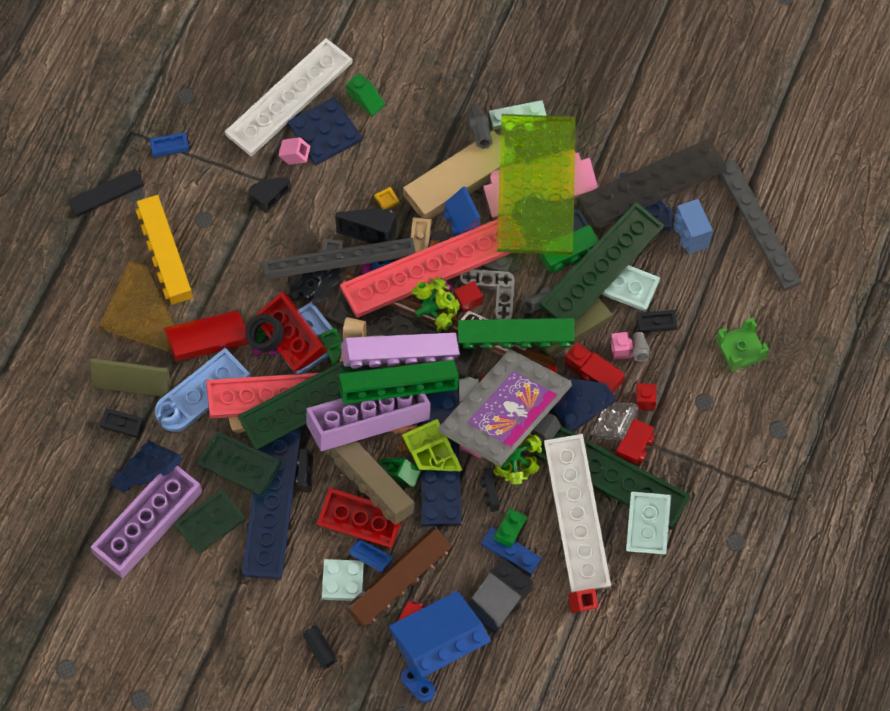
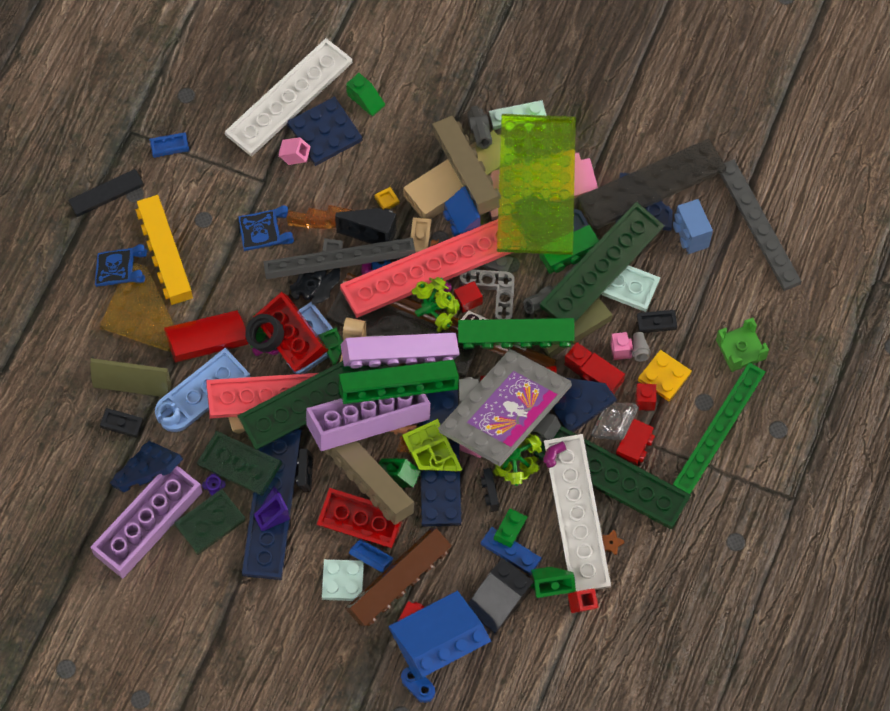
(117, 266): none -> flag
(213, 479): none -> dark purple plate
(262, 229): none -> flag
(268, 192): black slope -> none
(272, 511): none -> dark purple slope
(315, 218): none -> clear orange slope
(320, 647): black axle -> none
(466, 165): none -> dark tan brick
(551, 452): none -> magenta arm
(552, 581): none -> green slope
(616, 542): none -> dark orange plate
(648, 523): light aqua plate -> none
(666, 373): none -> yellow plate
(719, 428): none -> green plate

